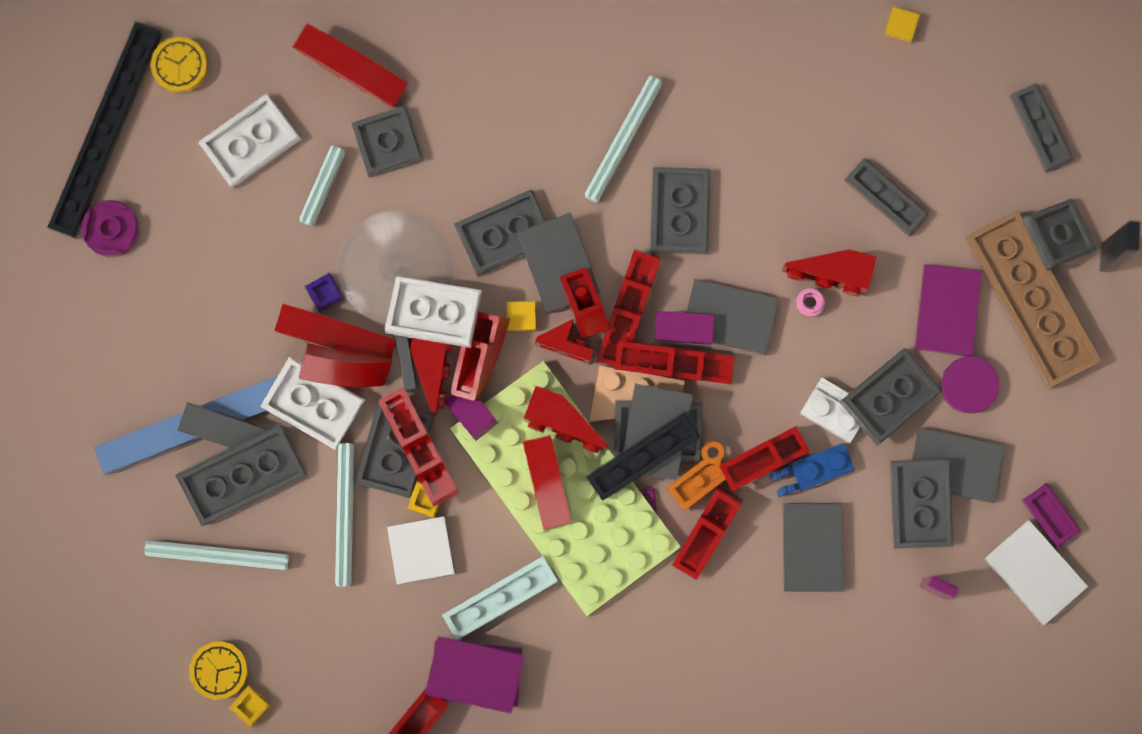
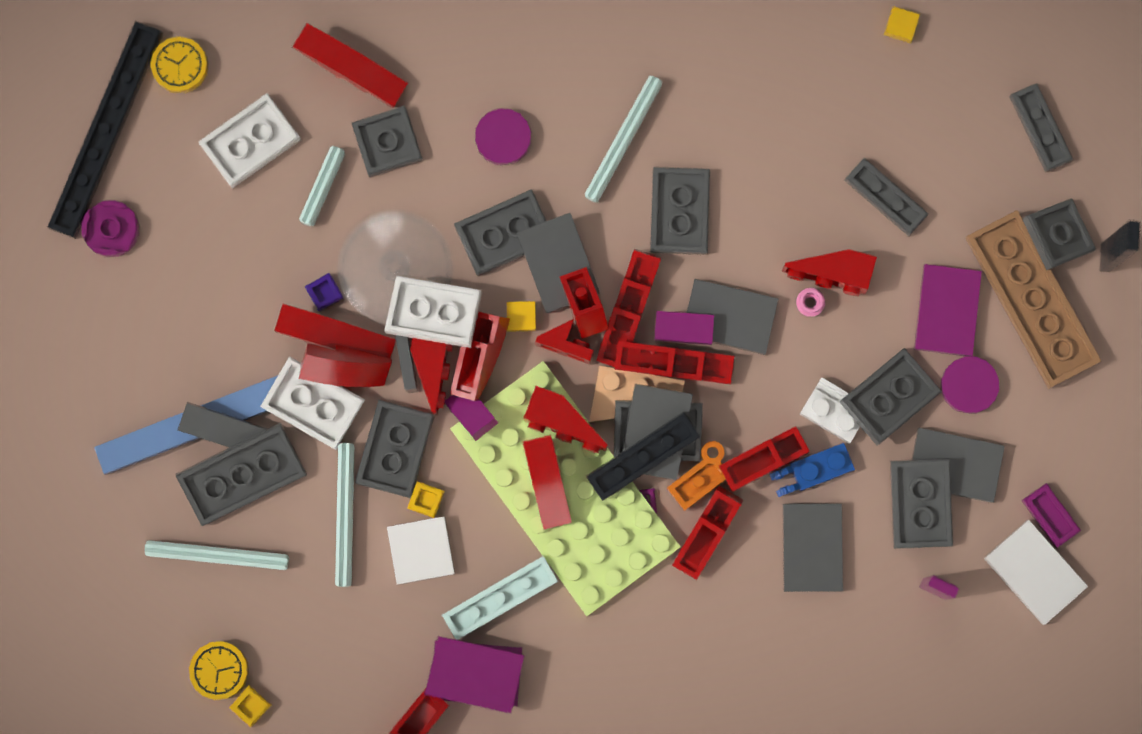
(418, 446): red slope -> none
(503, 136): none -> magenta tile

